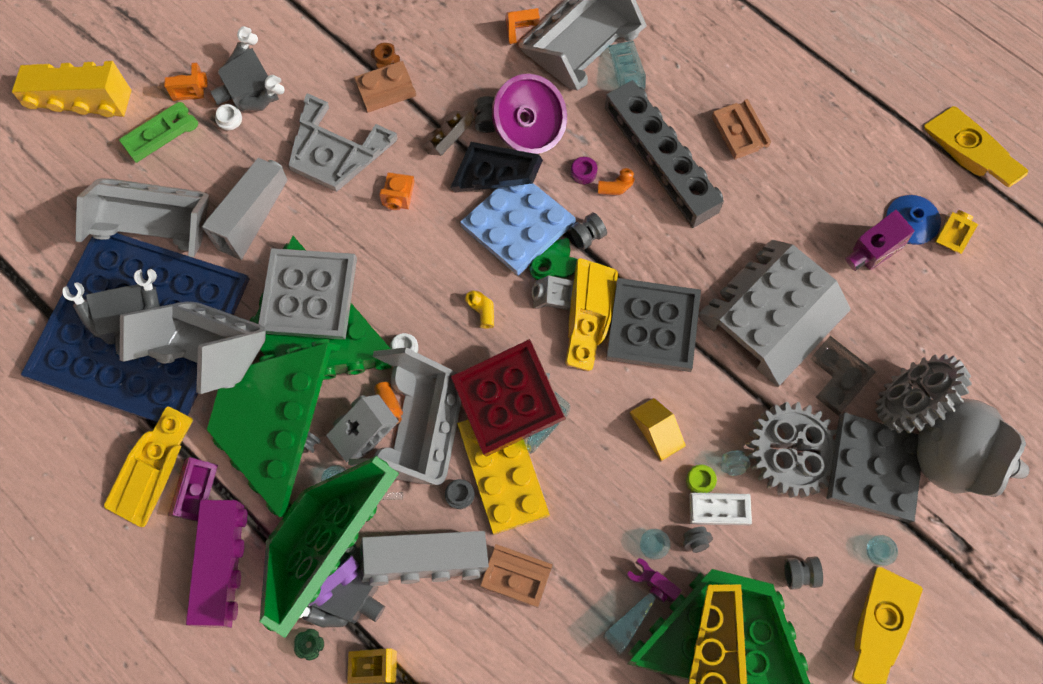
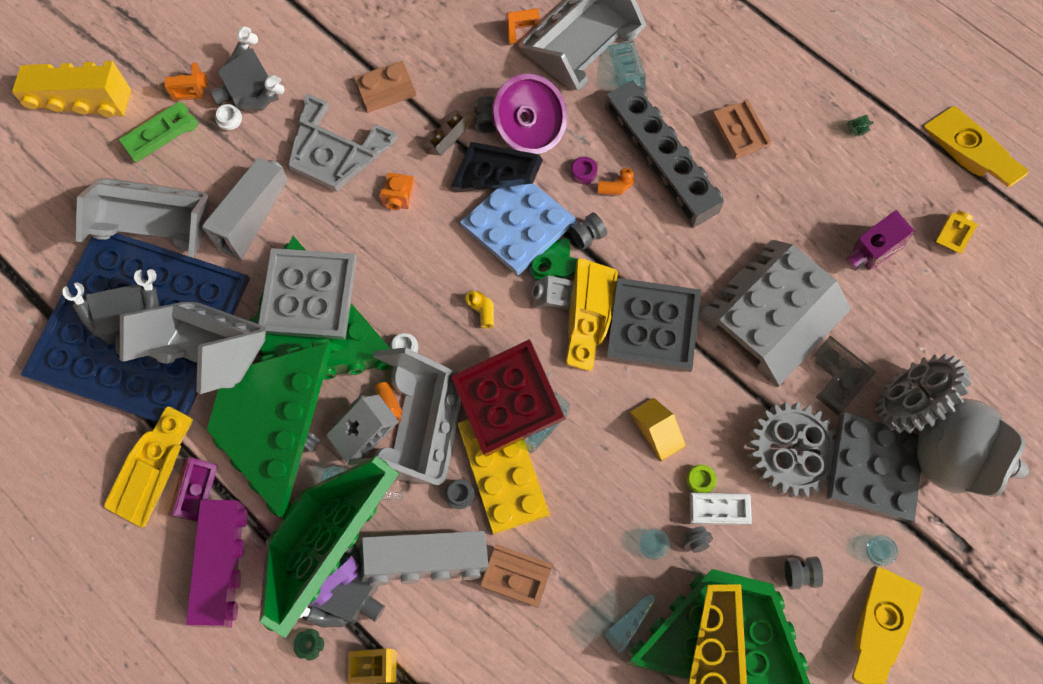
(382, 50): dark orange plate -> none
(660, 586): magenta plate -> none
(735, 463): clear light blue plate -> none
(860, 125): none -> clear green plate
(926, 226): blue dish -> none

